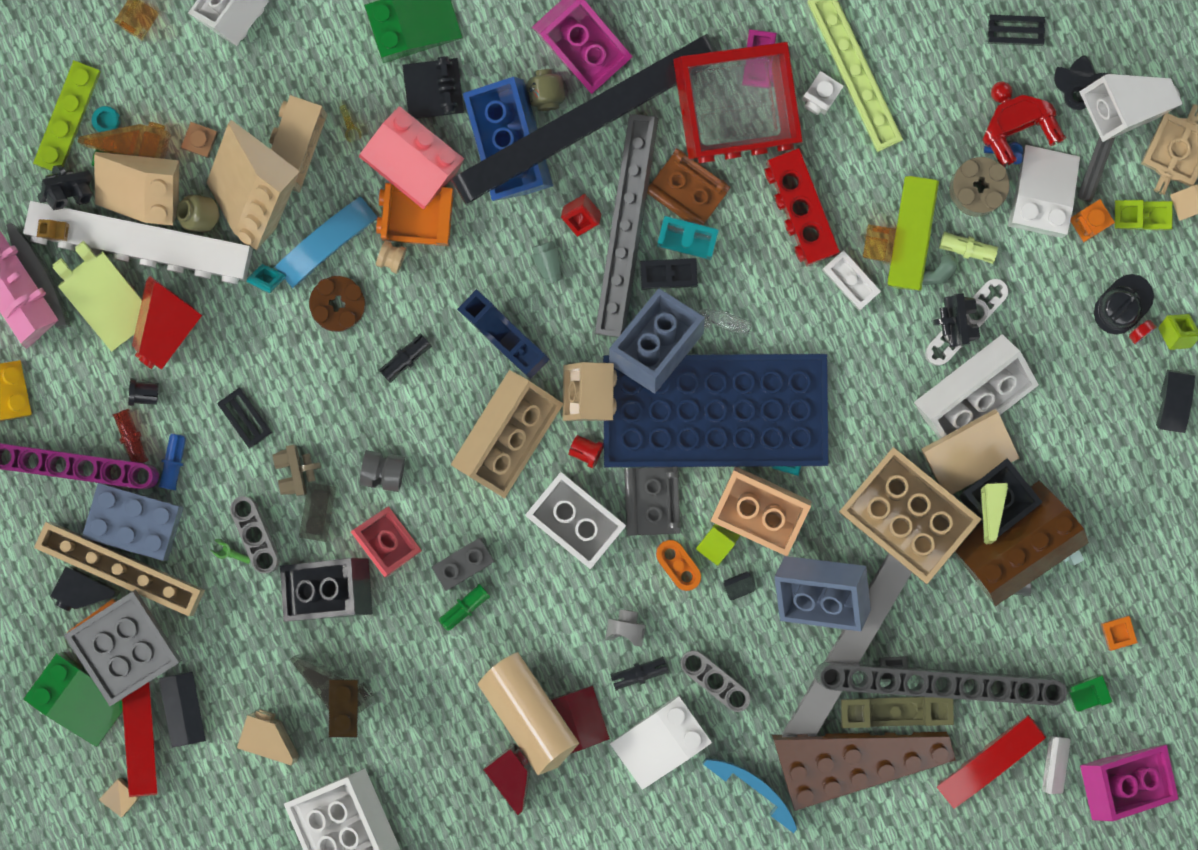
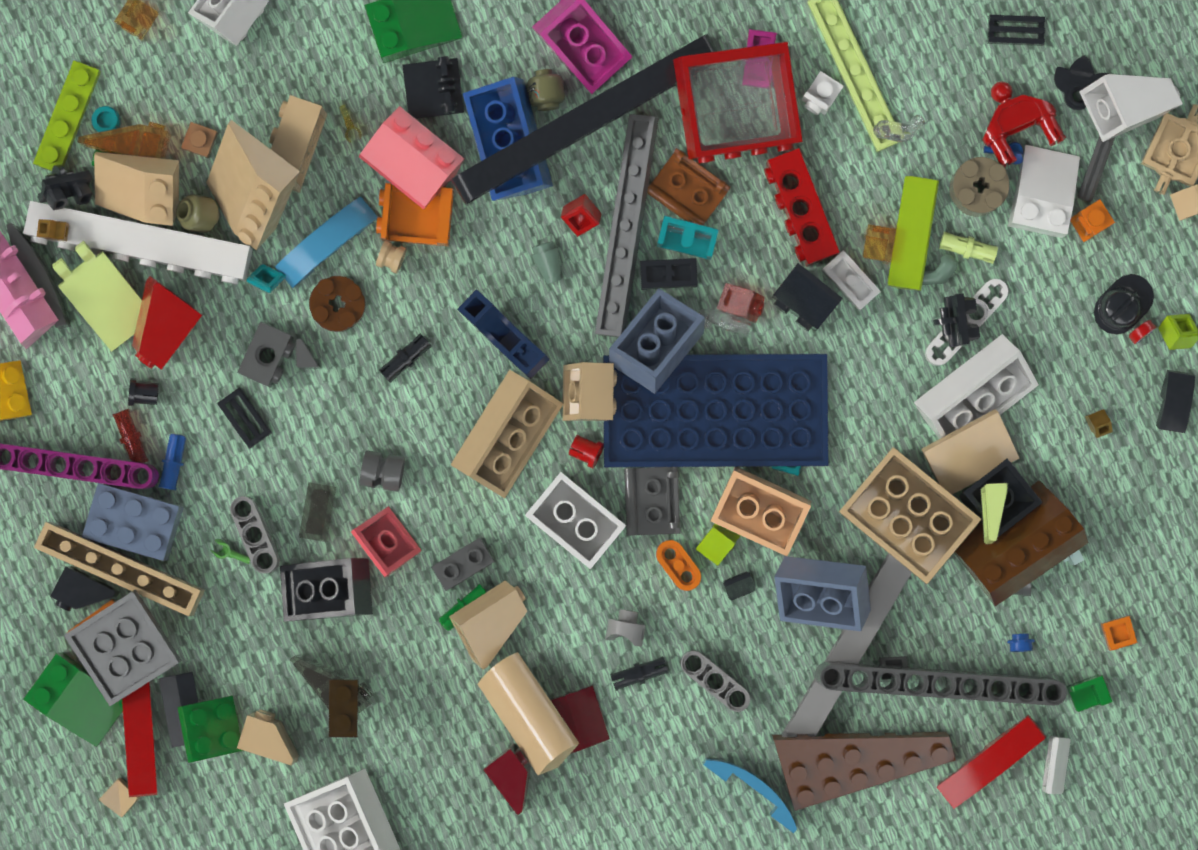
(210, 728): none -> green plate
(266, 338): none -> dark grey brick
(291, 459): dark tan hips -> none
(304, 357): none -> dark grey slope
(489, 621): none -> tan slope
(660, 742): white slope -> none
(741, 302): none -> clear red bracket
(806, 298): none -> black slope
(896, 712): olive slope -> none
(899, 131): none -> clear arm
(1020, 643): none -> blue plate
(1099, 423): none -> pearl gold piece
(1129, 783): dark pink slope -> none
(1143, 215): lime slope -> none

